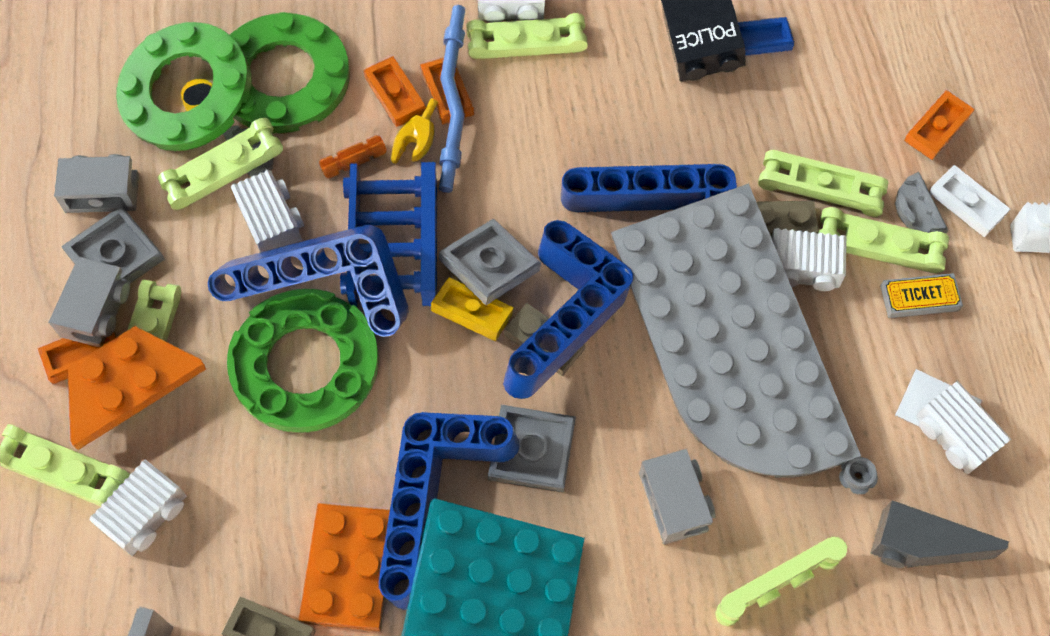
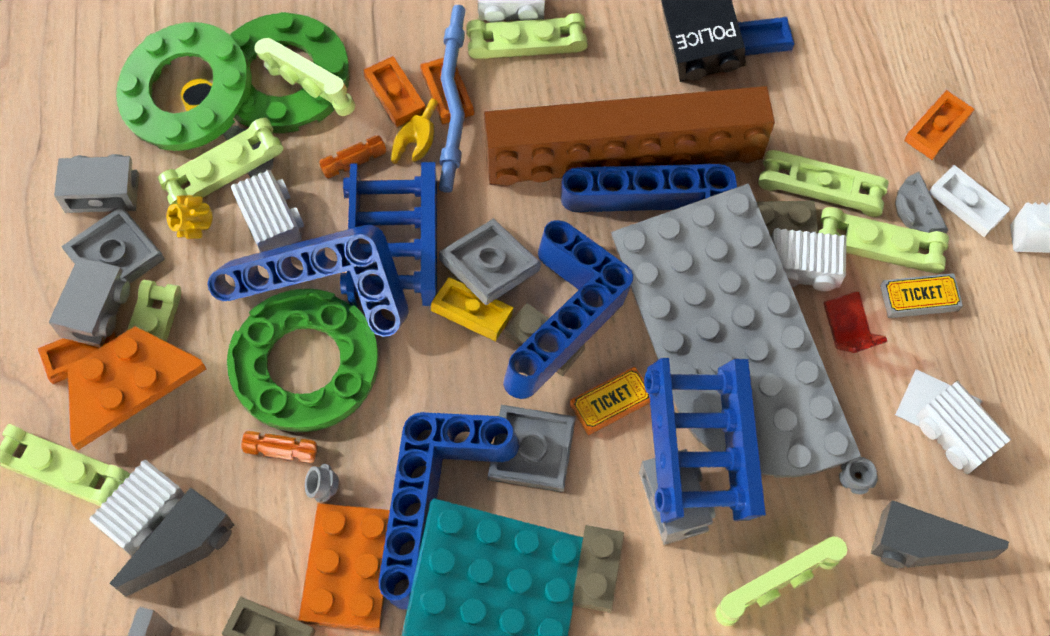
(180, 540): none -> dark grey slope
(189, 216): none -> yellow gear
(279, 446): none -> orange axle
(310, 76): none -> yellowish green plate
(321, 483): none -> light grey plate
(598, 568): none -> dark tan plate
(610, 401): none -> tile
(628, 132): none -> dark orange brick
(736, 422): none -> blue fence
(850, 324): none -> clear red bracket

